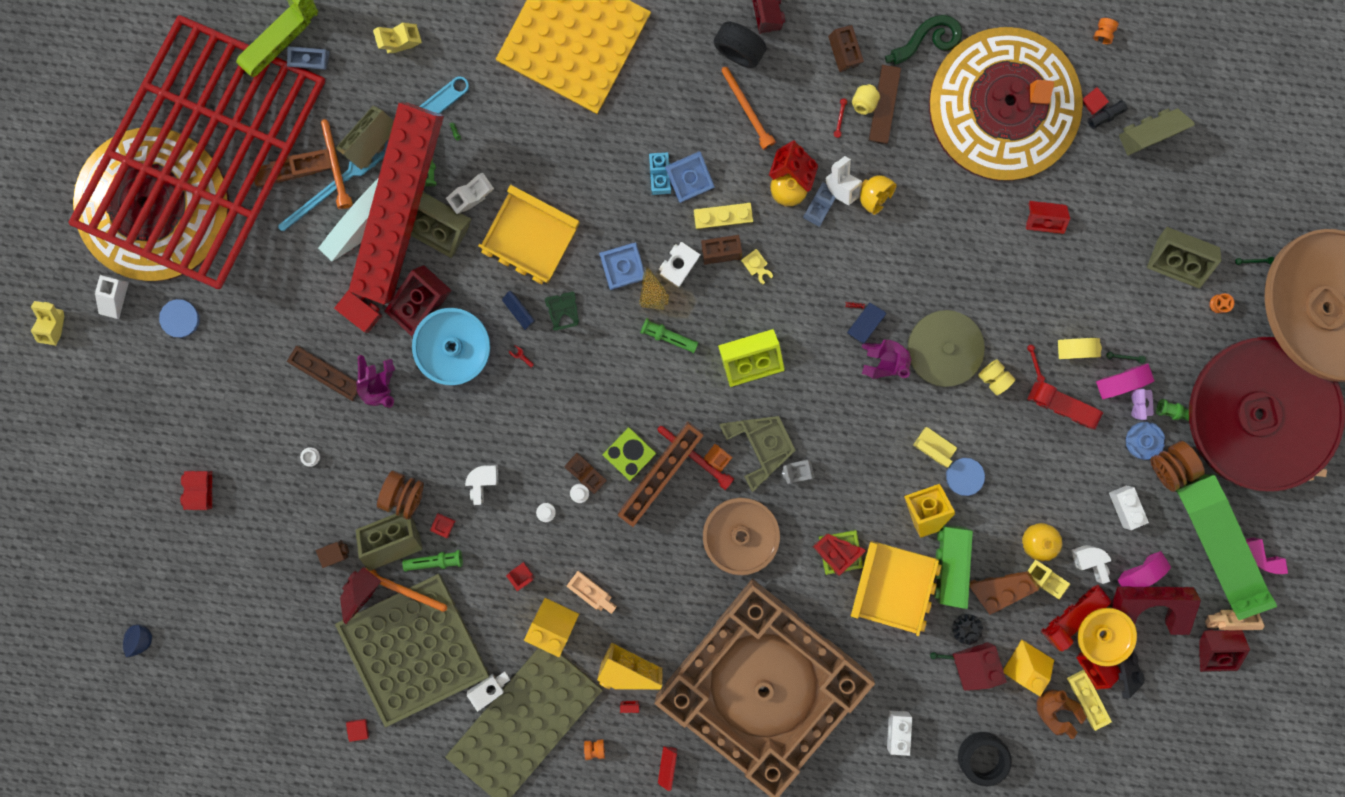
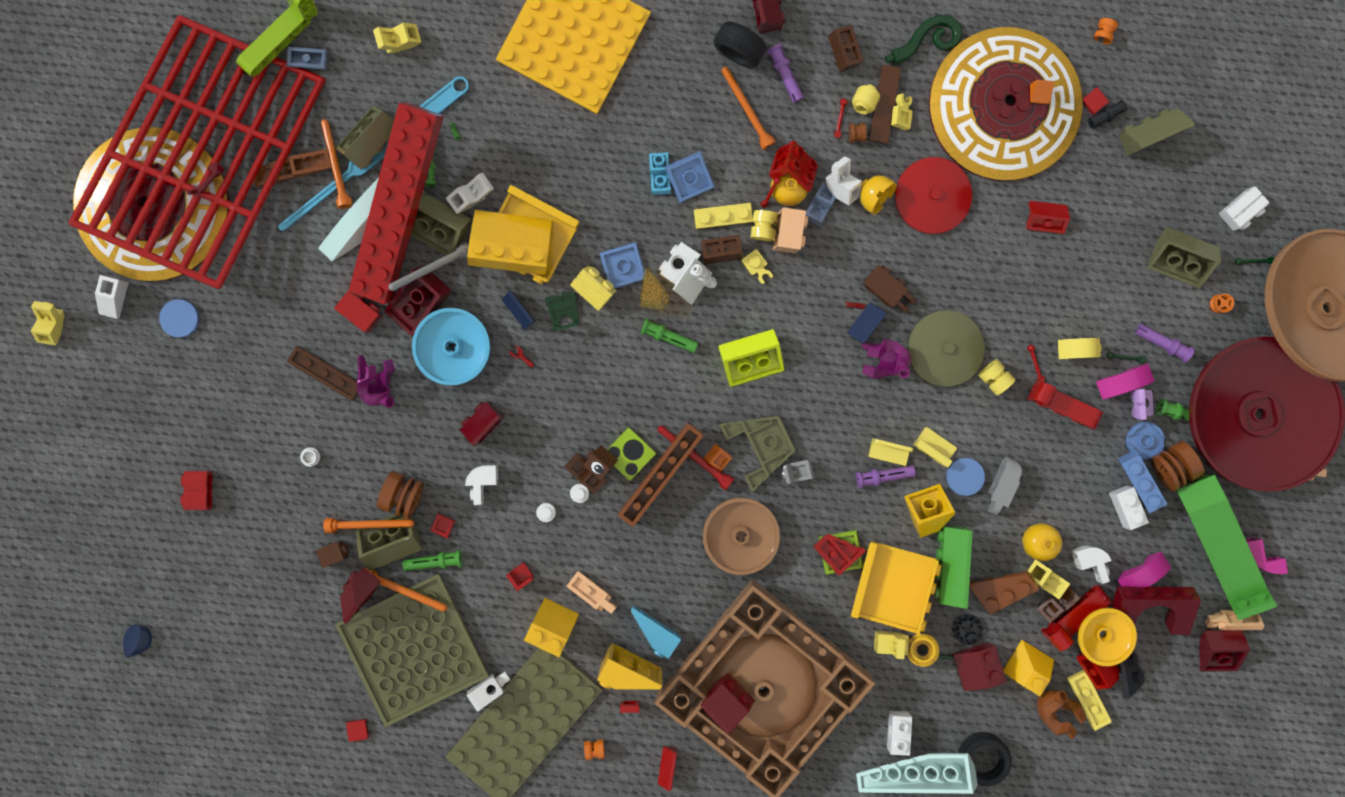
(216, 170): none -> dark red piece
(332, 525): none -> orange piece
(460, 252): none -> light grey piece
(481, 423): none -> dark red slope
(509, 242): none -> yellow slope
(593, 287): none -> light yellow brick
(600, 462): none -> reddish brown brick
(658, 635): none -> medium azure slope
(693, 281): none -> white hinge
(727, 702): none -> dark red slope
(764, 225): none -> light yellow wheel
(776, 180): none -> red hinge
(782, 65): none -> medium lavender pin
(790, 226): none -> light nougat piece
(857, 132): none -> dark orange wheel
(875, 478): none -> medium lavender pin
(888, 288): none -> reddish brown hinge
(889, 452): none -> light yellow panel
(891, 643): none -> light yellow brick
(901, 114): none -> light yellow plate
(922, 775): none -> light aqua wedge
(930, 657): none -> yellow piece
(933, 195): none -> red dish
(1004, 485): none -> light grey piece
(1055, 608): none -> reddish brown slope
(1142, 481): none -> medium blue brick
(1172, 347): none -> medium lavender pin
(1244, 208): none -> white brick

